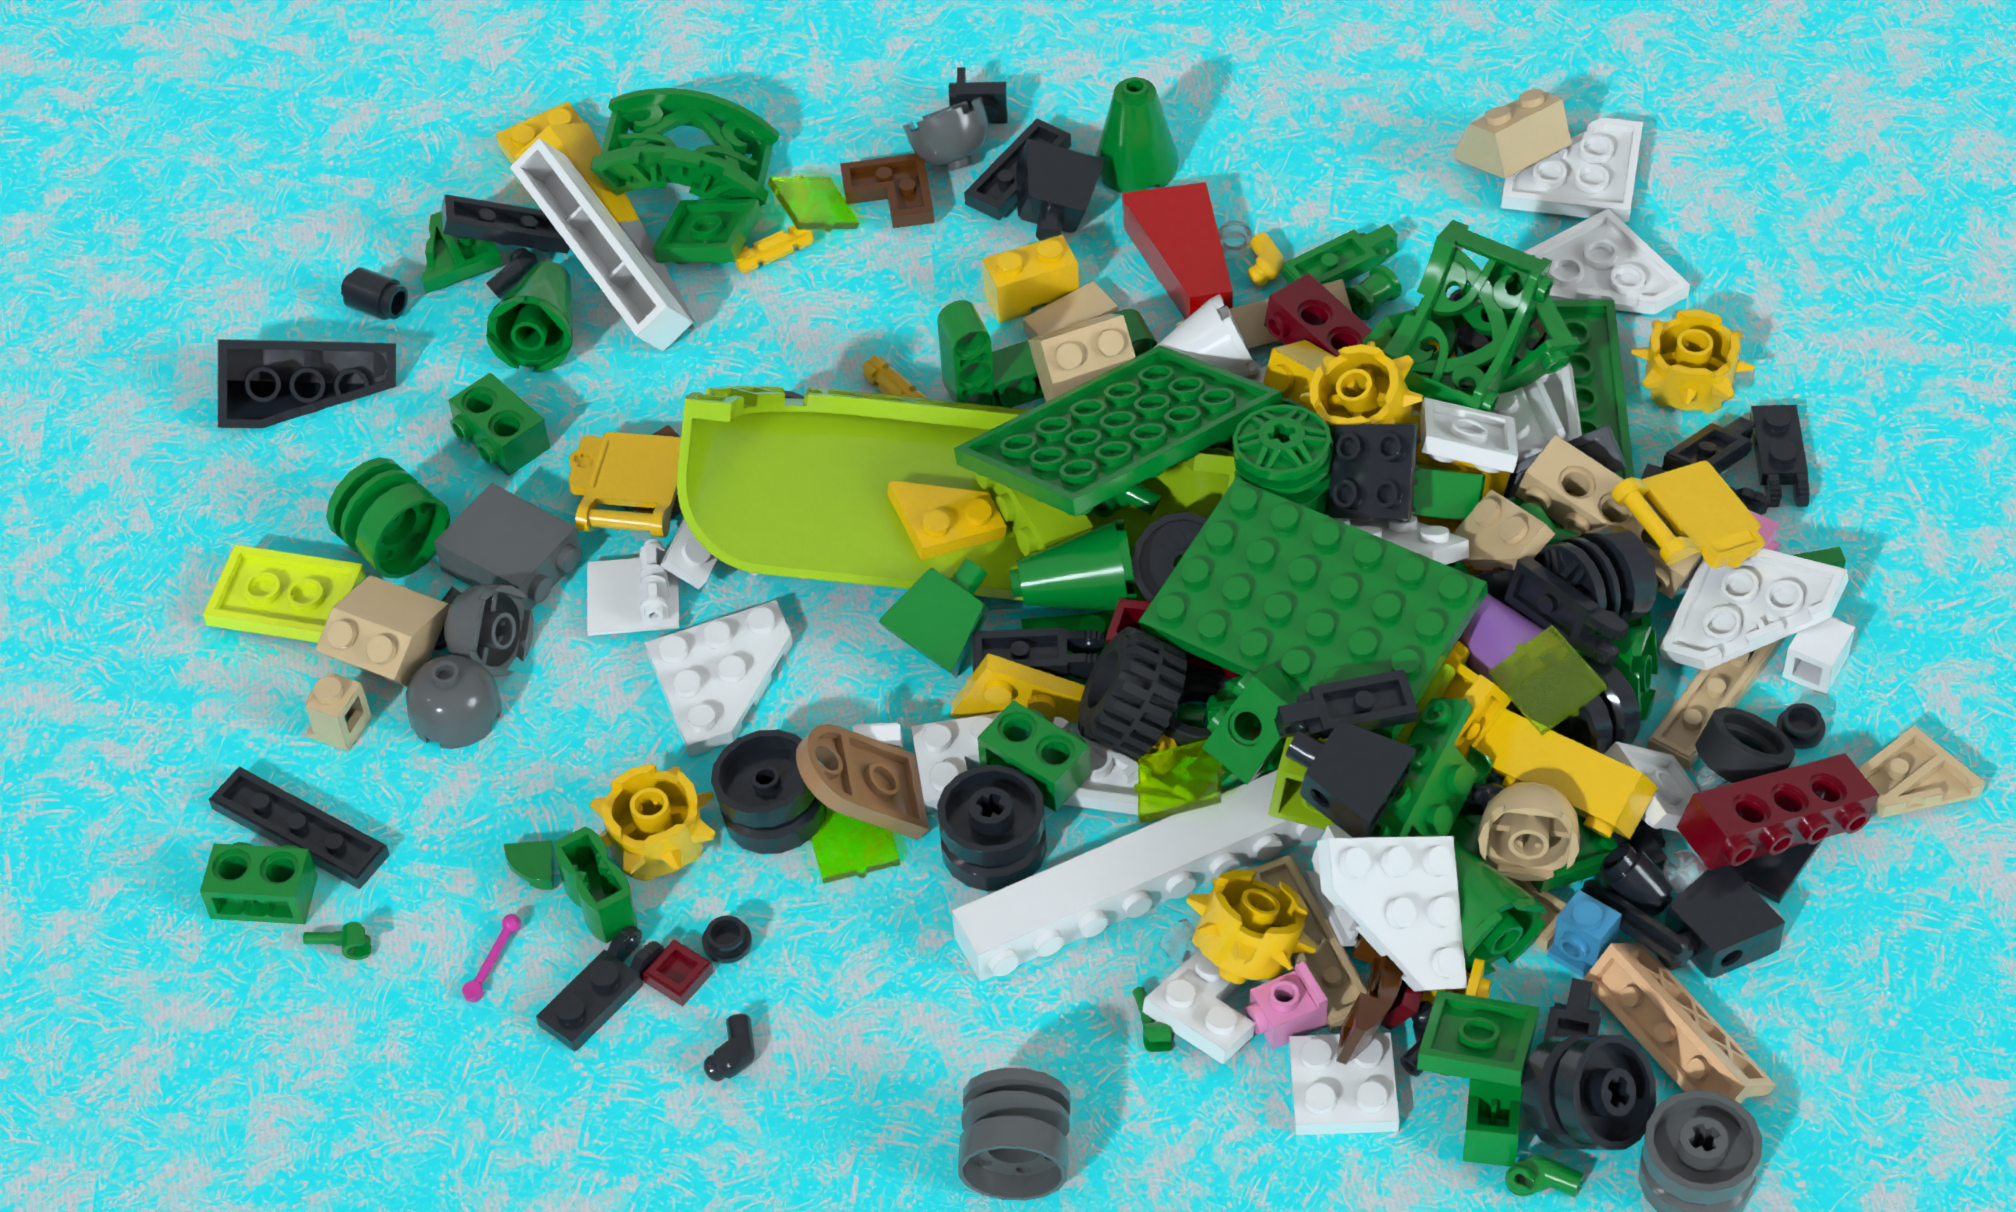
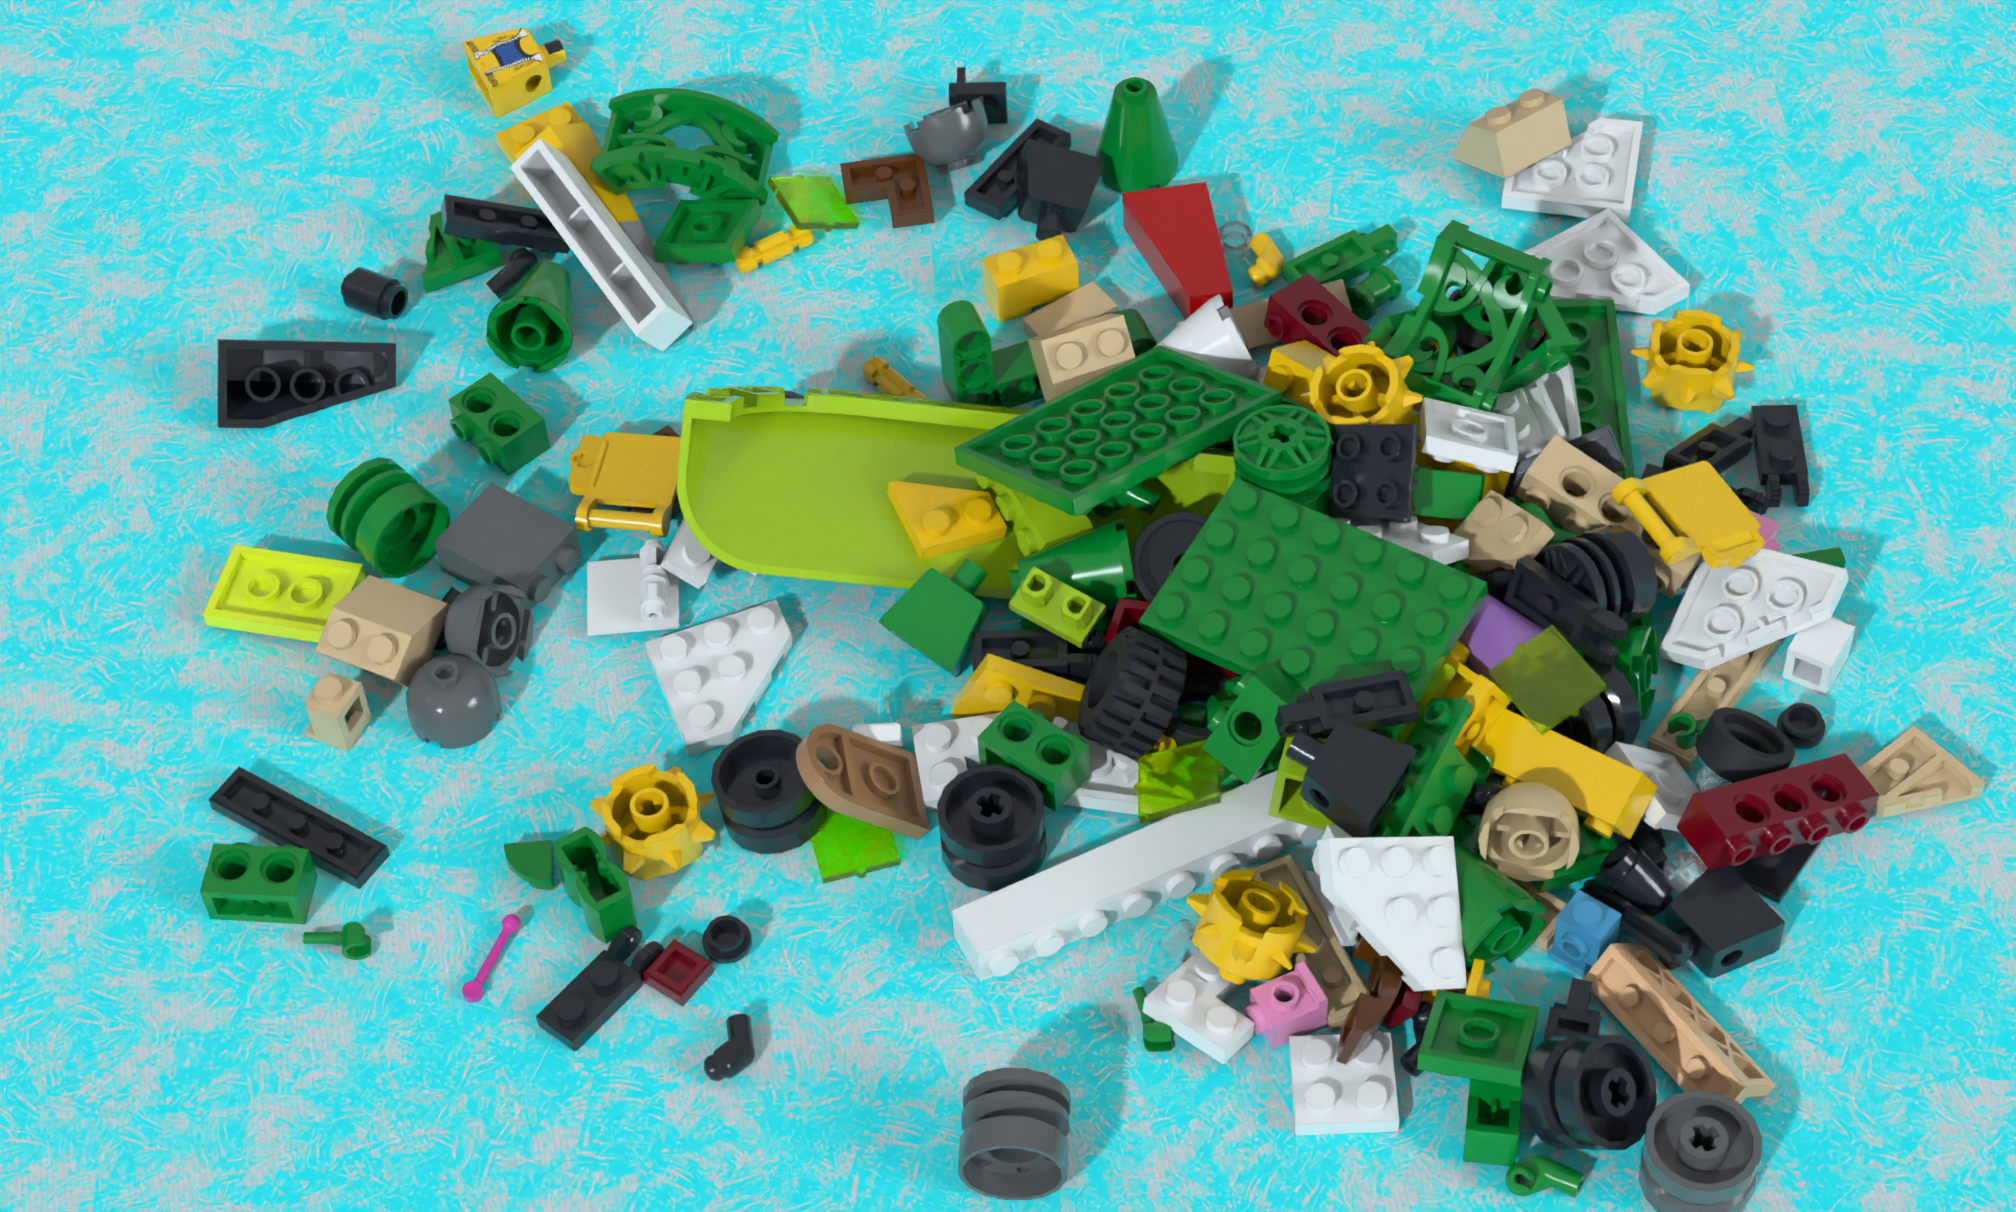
(511, 68): none -> yellow torso
(1057, 607): none -> lime hips
(1686, 722): none -> green hand

